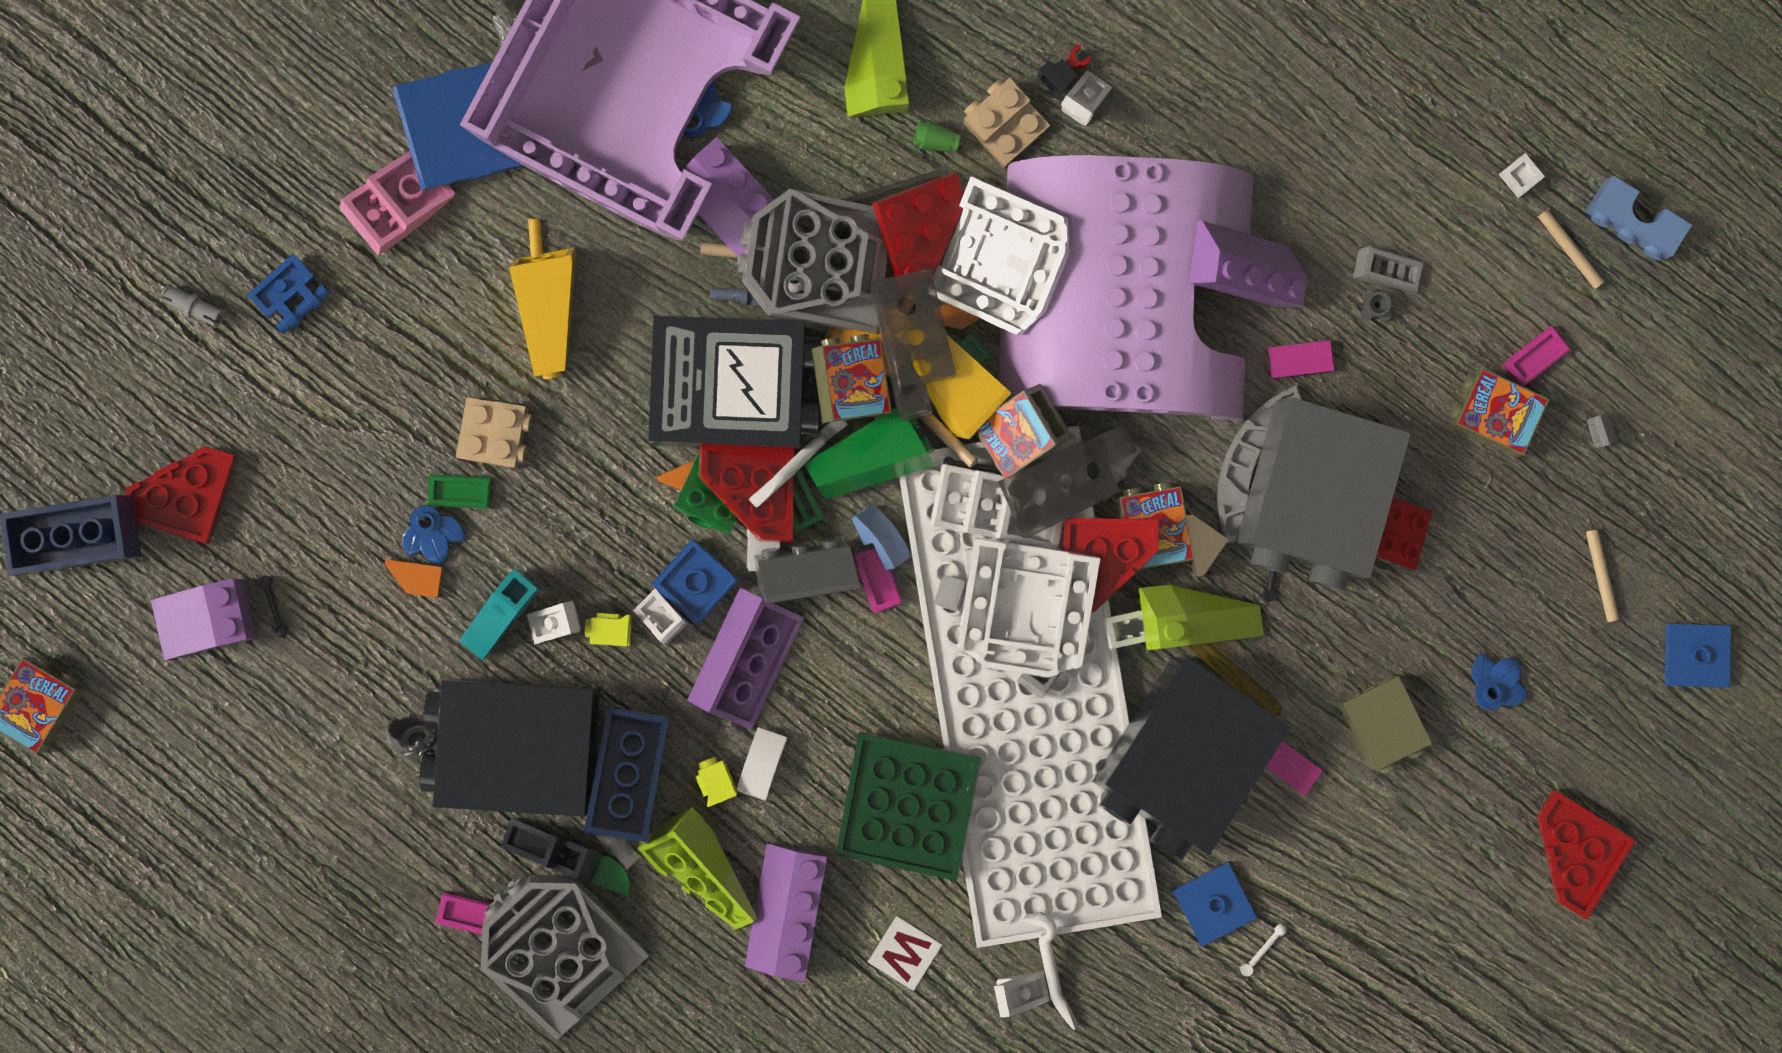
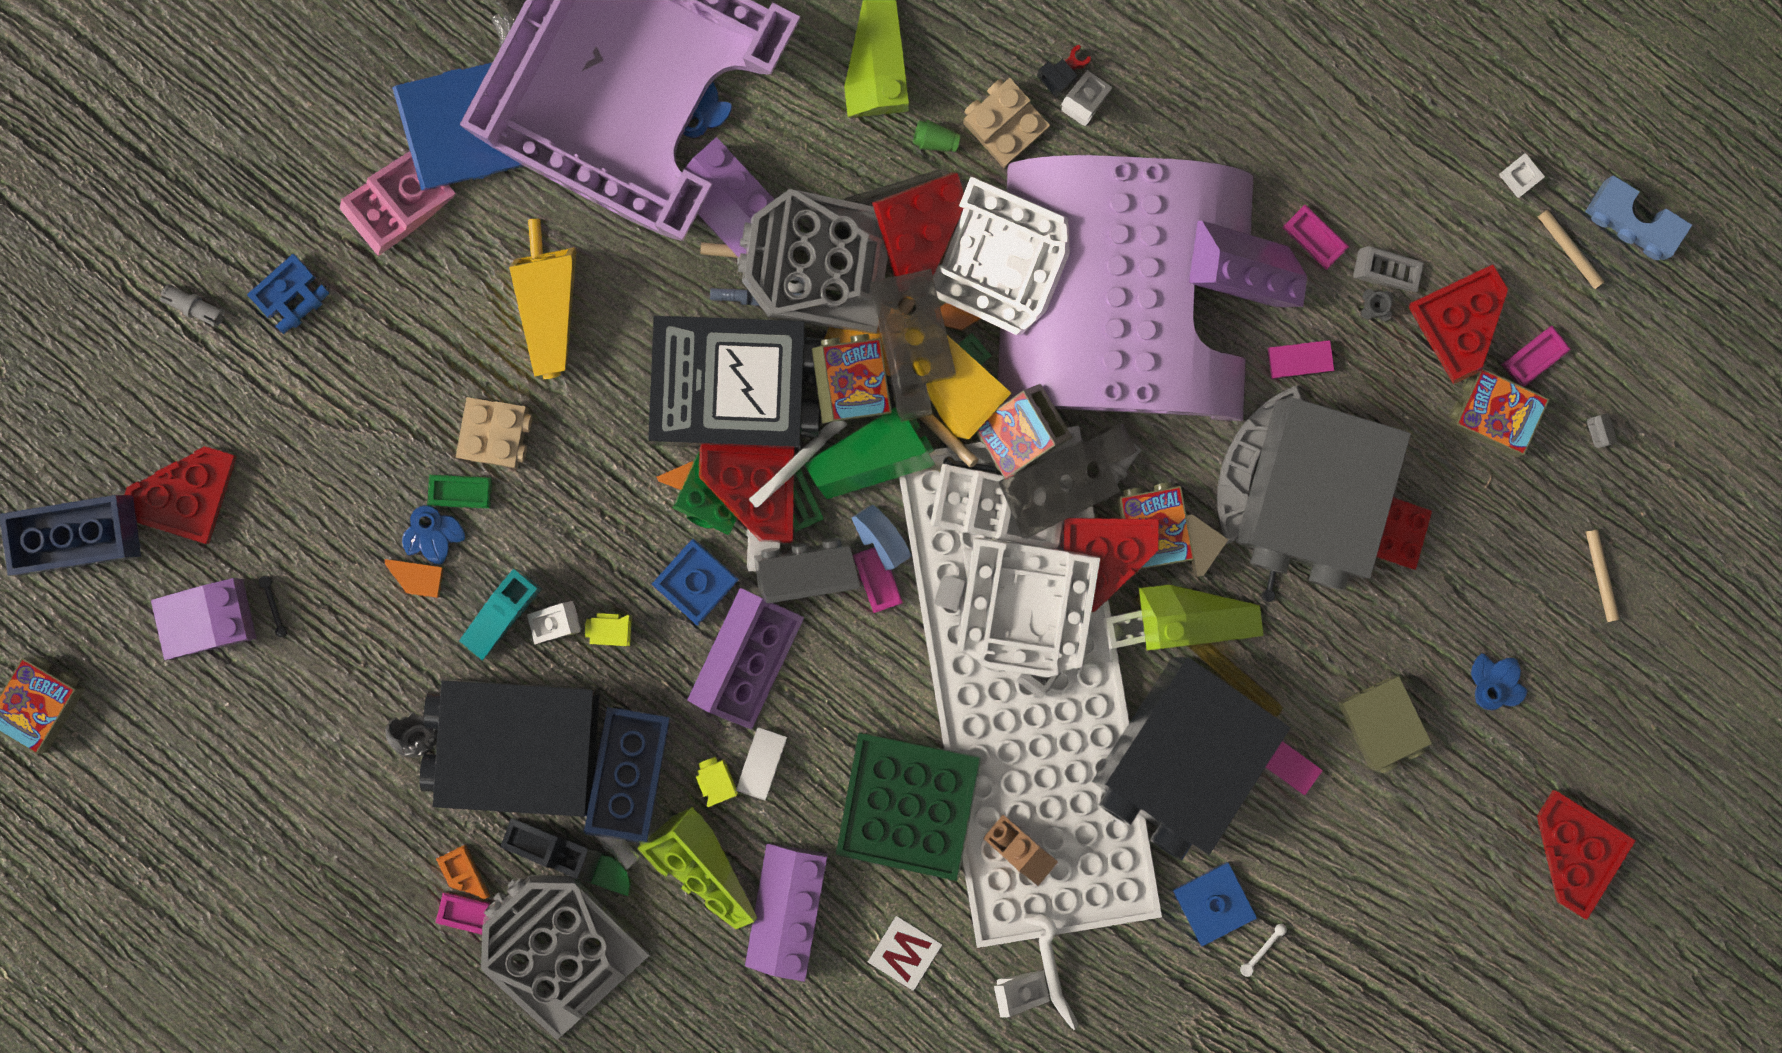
(462, 872): none -> orange tile
(660, 617): white slope -> none
(1020, 850): none -> medium nougat slope
(1315, 237): none -> dark pink tile
(1462, 321): none -> red plate
(1697, 655): blue plate -> none

